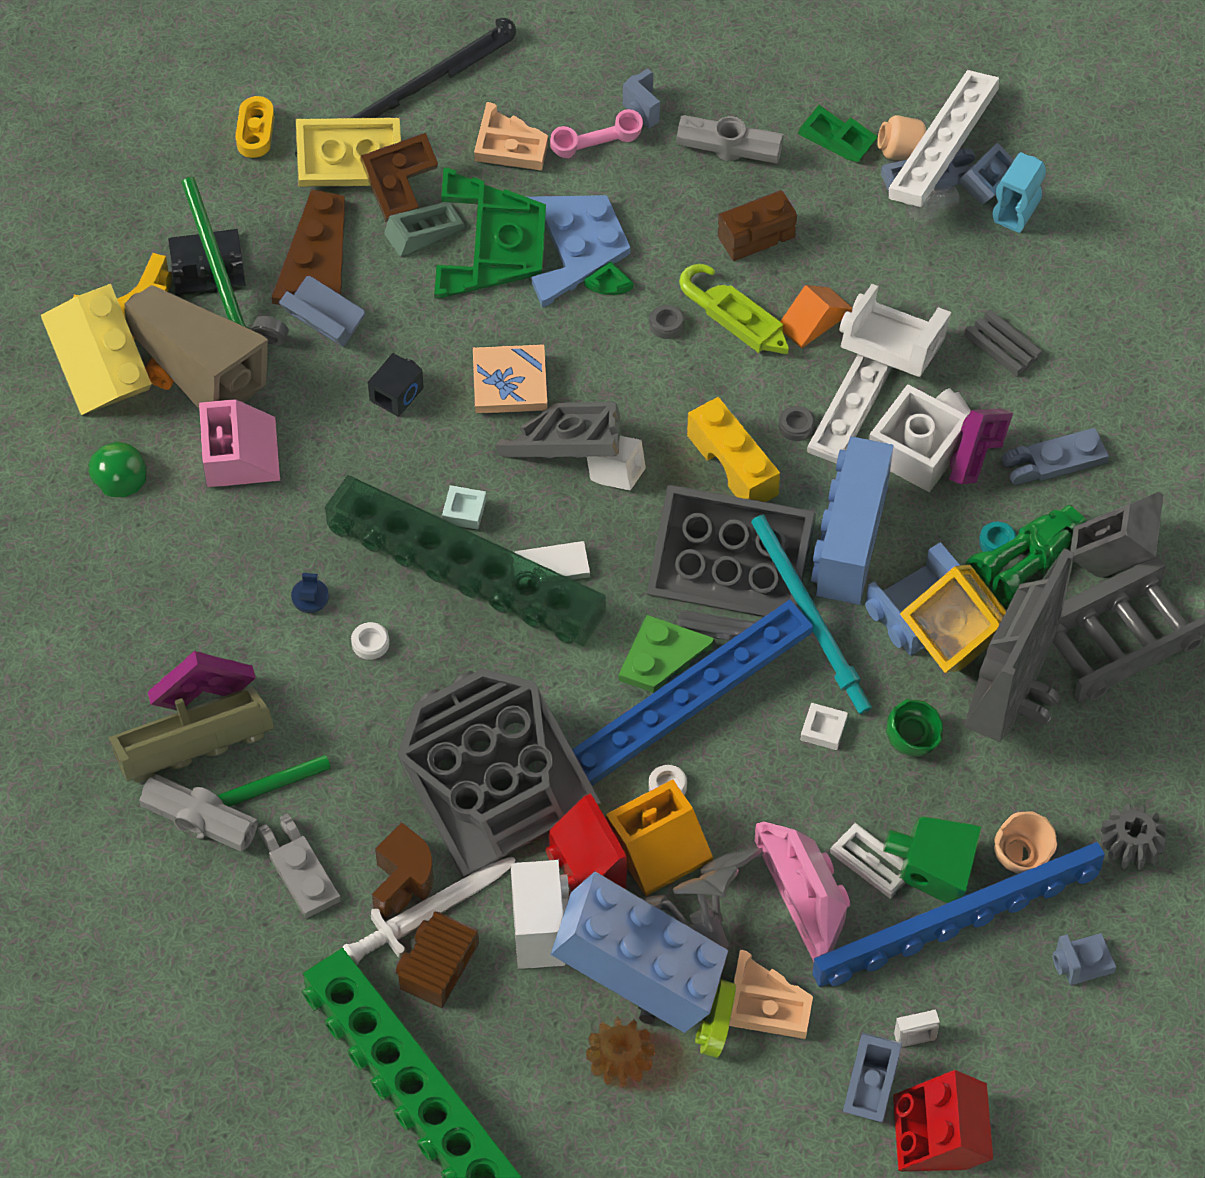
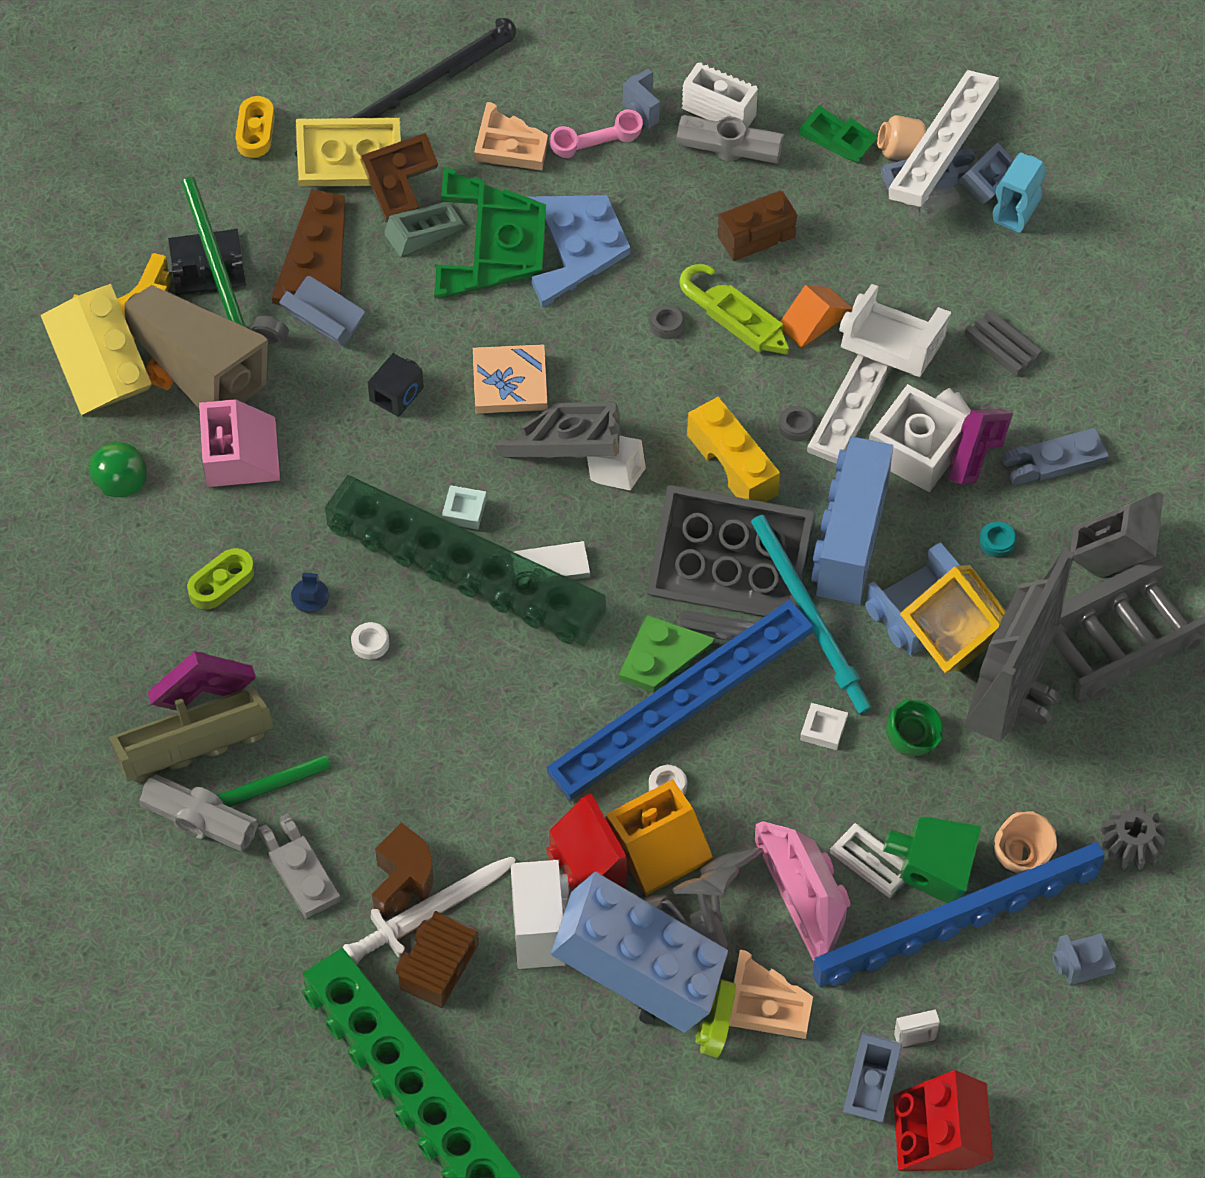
(217, 577): none -> lime plate
(477, 710): dark grey hinge -> none
(609, 280): green tile -> none
(628, 1064): clear orange gear -> none
(718, 95): none -> white brick
(1044, 542): green piece -> none

